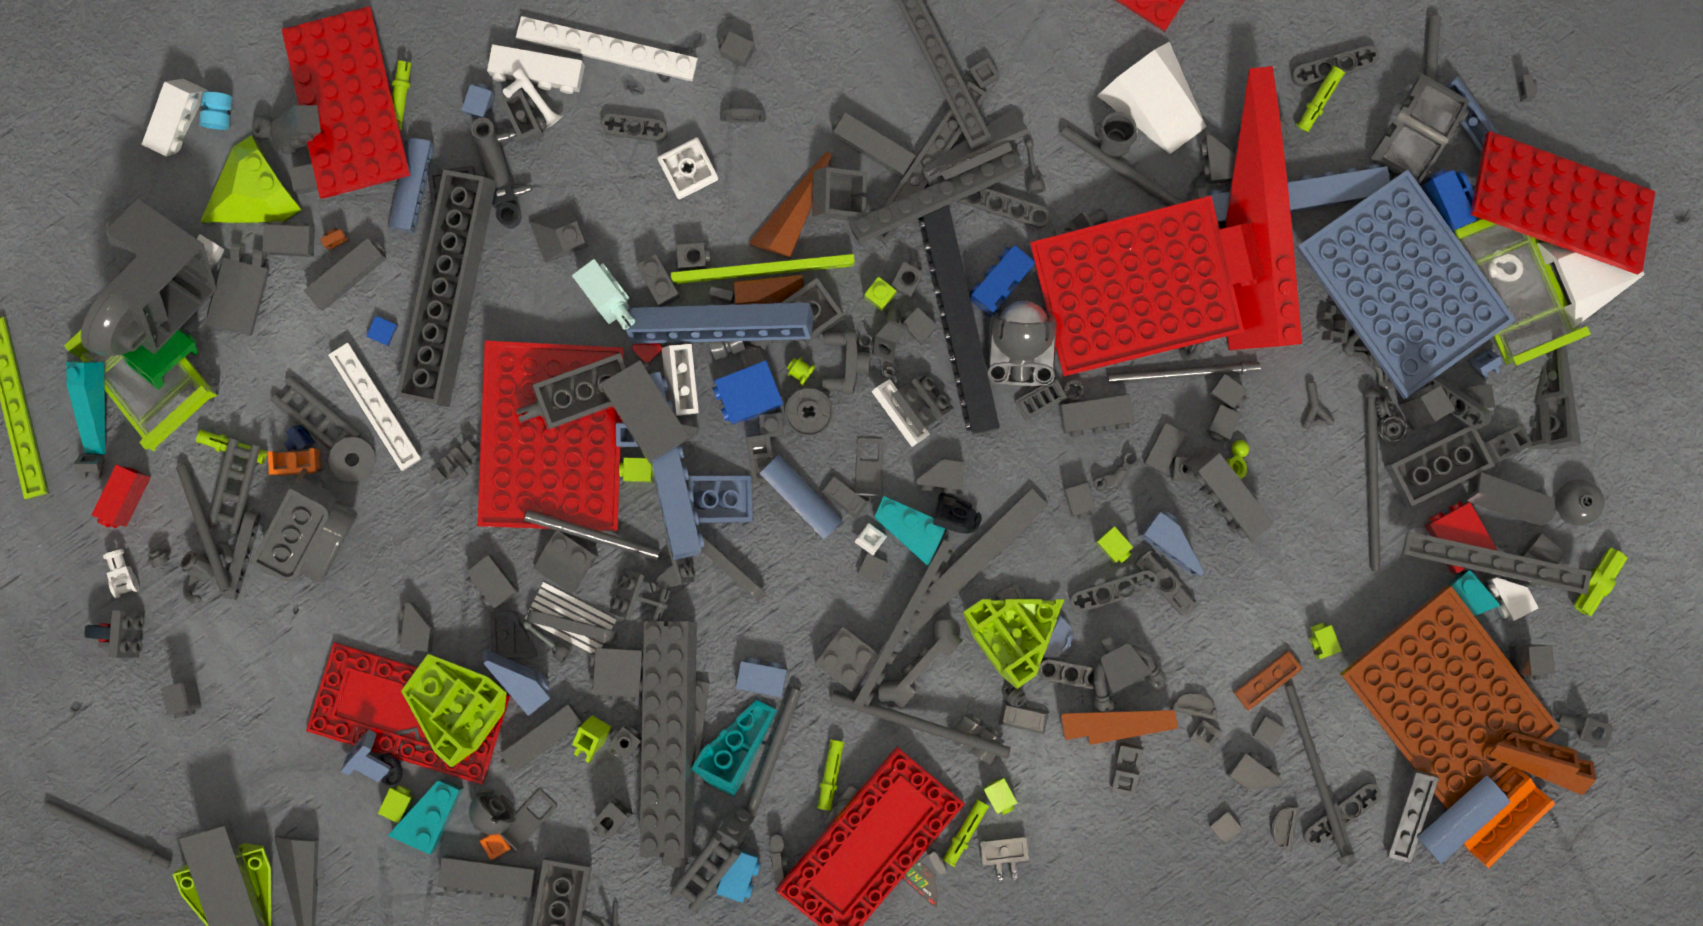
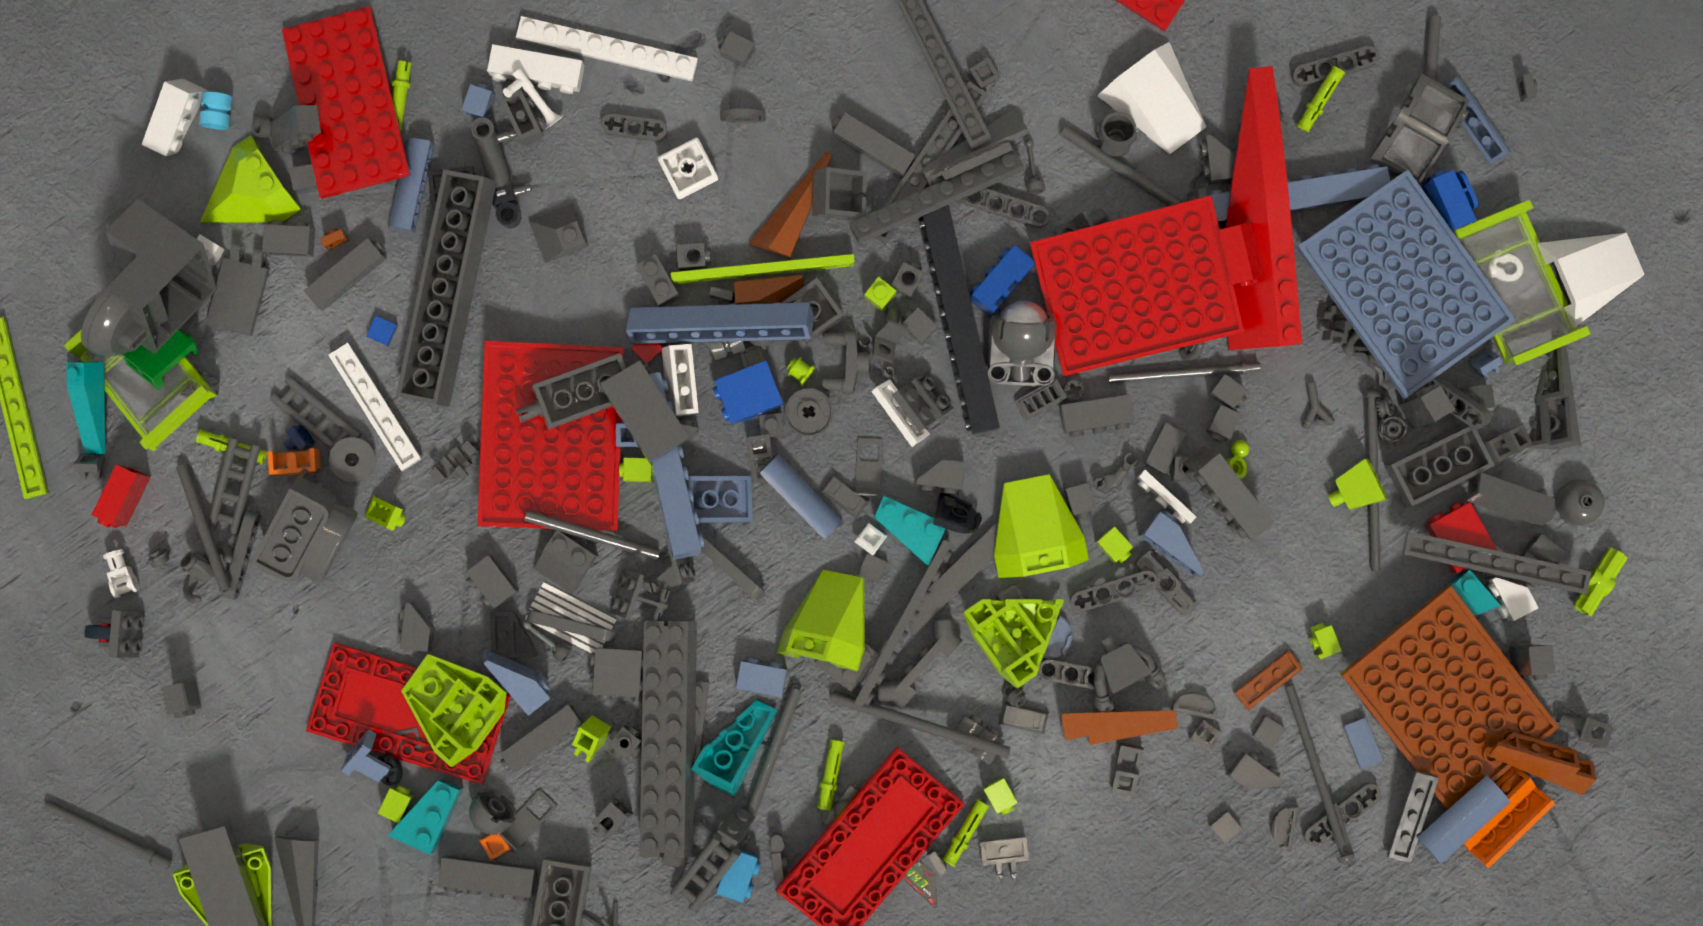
(385, 514): none -> lime tile
(604, 293): light aqua brick -> none
(829, 622): none -> lime wedge
(1036, 530): none -> lime wedge
(1165, 498): none -> white plate
(1358, 487): none -> lime torso
(1362, 743): none -> sand blue tile
(1563, 202): red plate -> none

